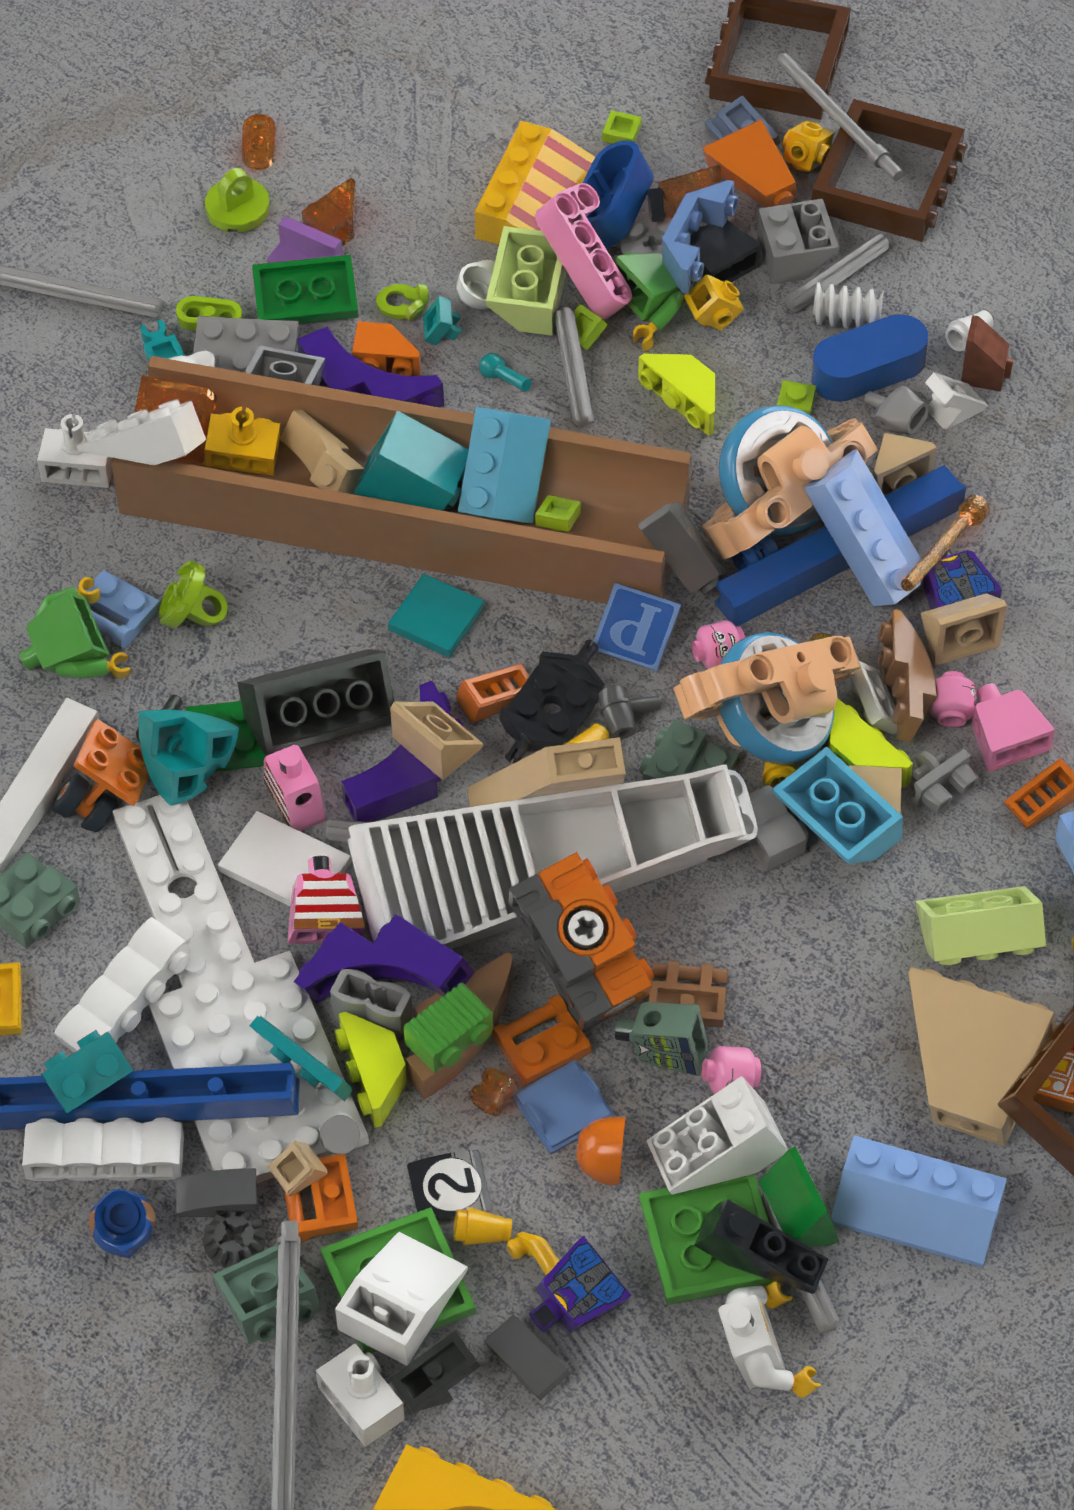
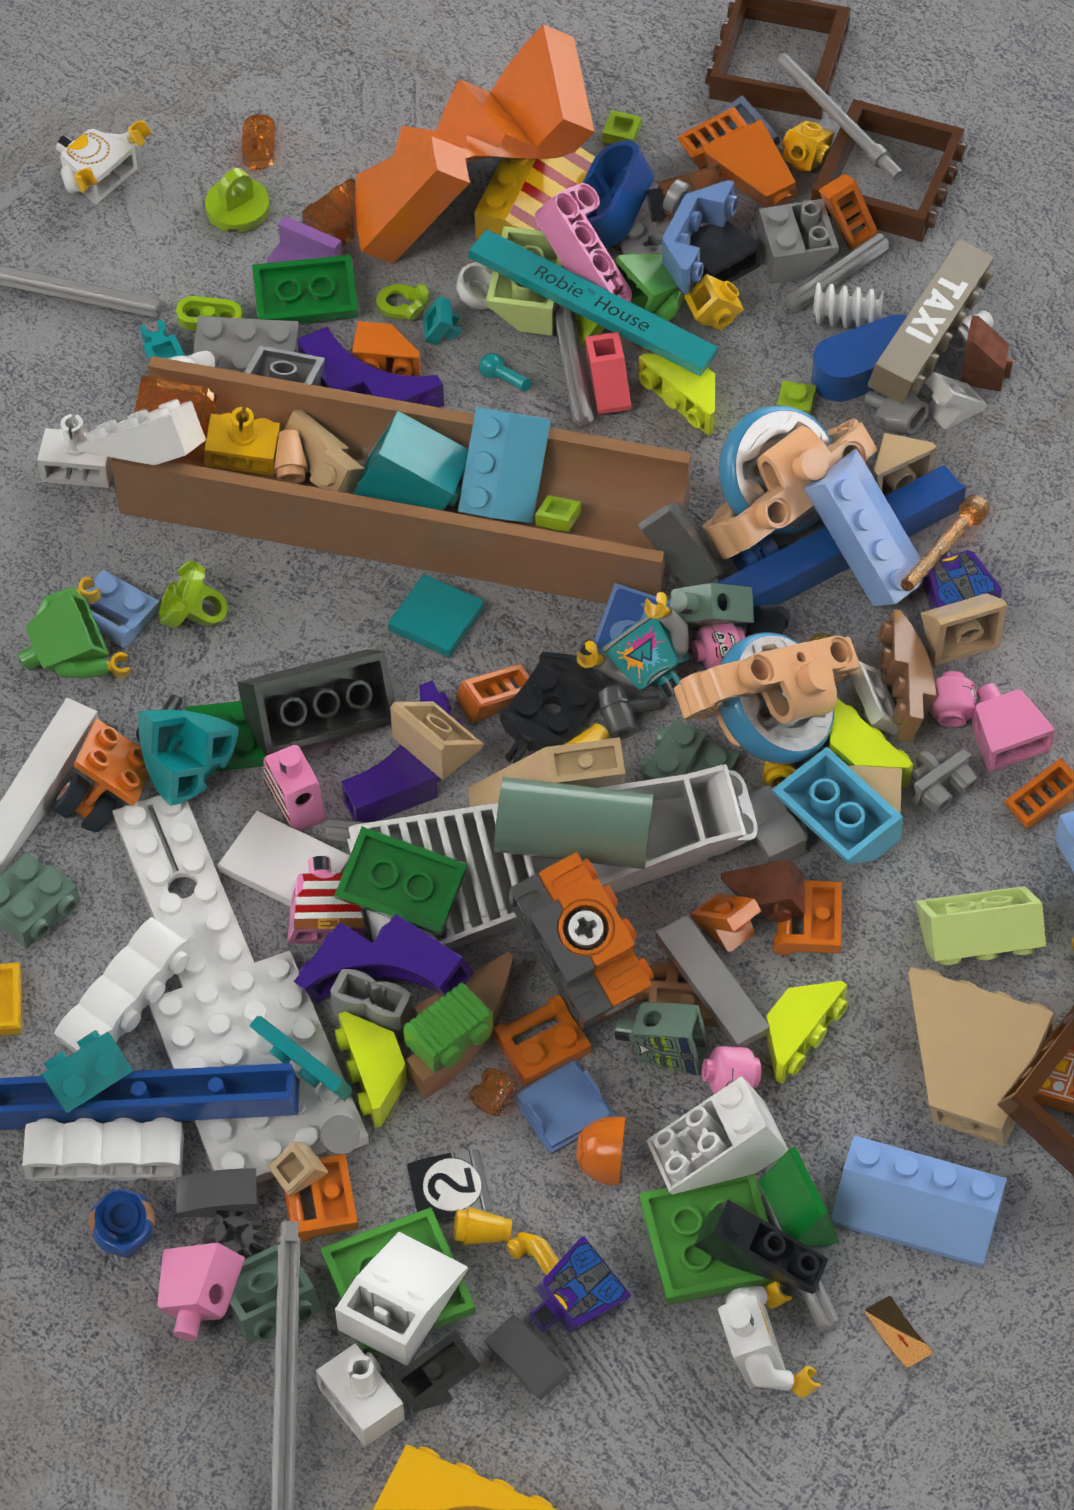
(99, 160): none -> white torso
(197, 1285): none -> bright pink torso
(290, 459): none -> light nougat cone
(401, 880): none -> green plate
(530, 114): none -> orange piece
(568, 819): none -> sand green brick
(593, 302): none -> teal tile
(608, 373): none -> coral slope
(645, 651): none -> torso
(675, 195): none -> light grey tile
(700, 607): none -> sand green torso
(701, 132): none -> orange slope
(712, 982): none -> light grey tile
(727, 919): none -> orange slope
(768, 619): none -> black tile
(774, 885): none -> copper slope
(801, 1022): none -> neon yellow slope
(820, 921): none -> orange plate
(838, 194): none -> orange slope
(897, 1332): none -> clear orange sticker
(931, 322): none -> dark tan brick

